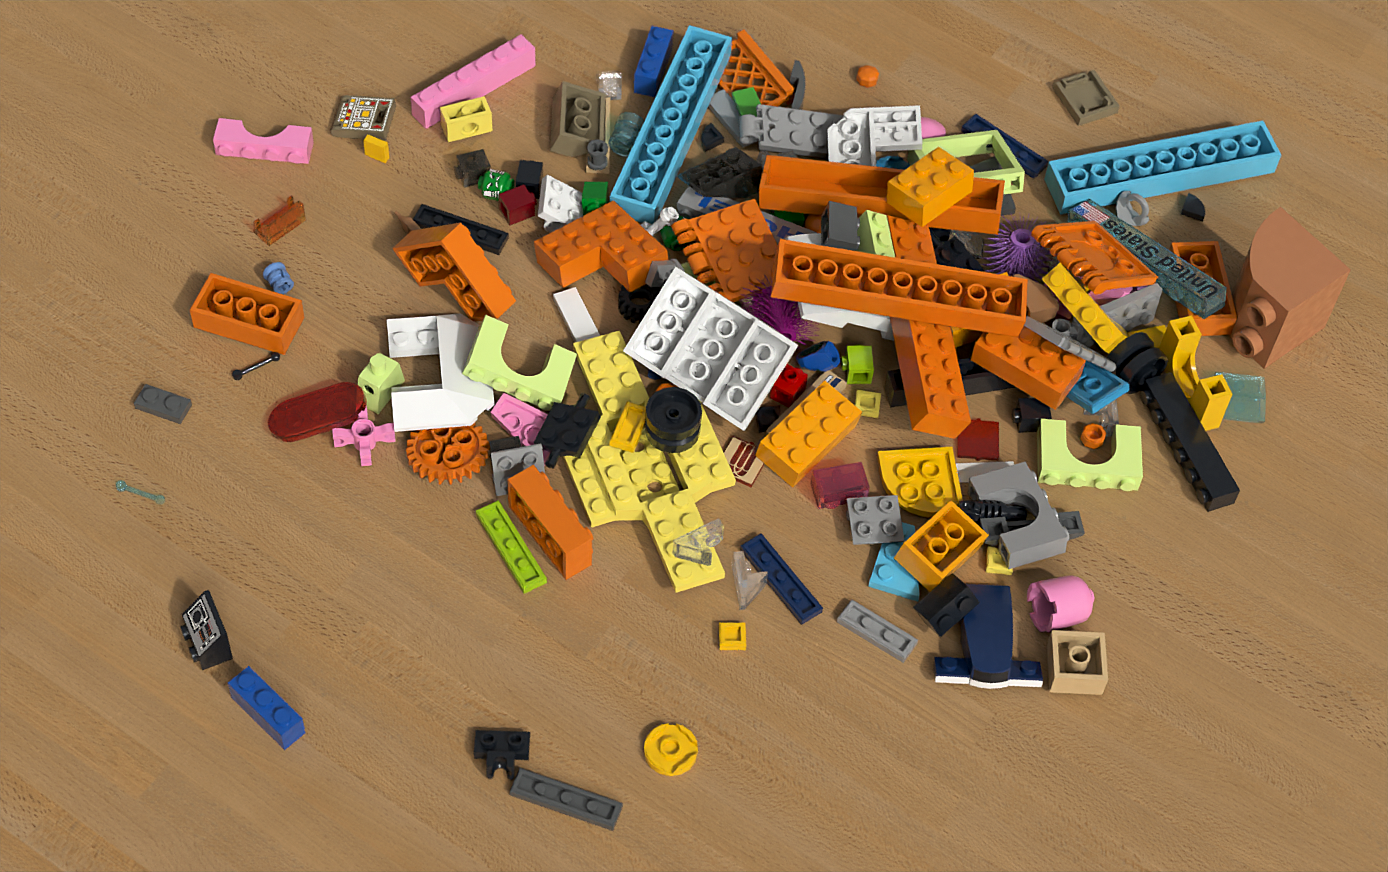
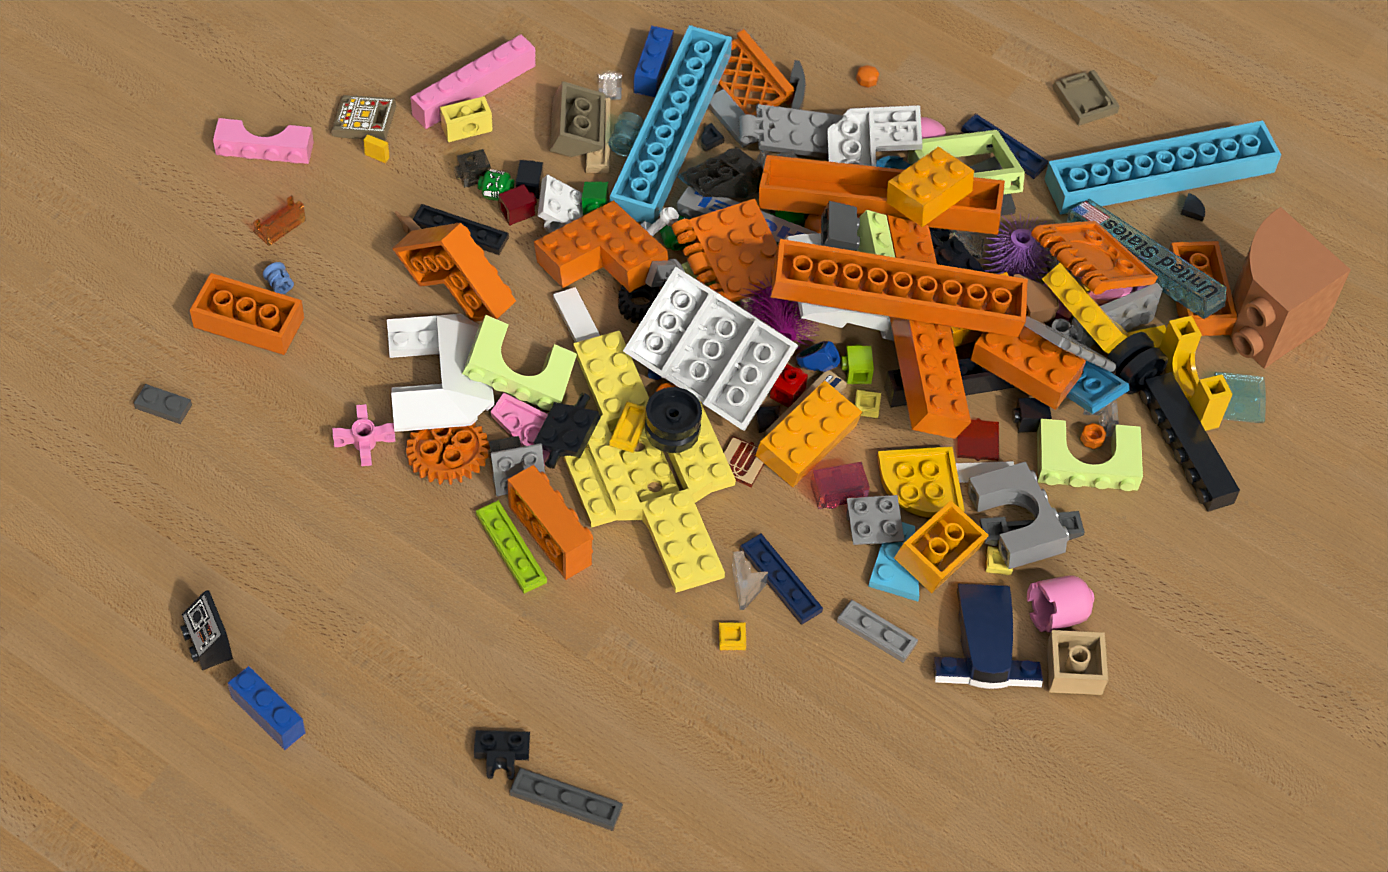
(121, 486): clear light blue hinge -> none
(238, 374): black hinge -> none
(317, 412): clear red tile -> none
(378, 379): yellowish green torso -> none
(597, 154): dark grey bush -> none
(670, 749): yellow tile -> none
(695, 544): clear slope -> none
(746, 101): bright green tile -> none
(946, 604): black brick -> none
(981, 509): black hinge -> none
(1127, 214): light grey piece -> none

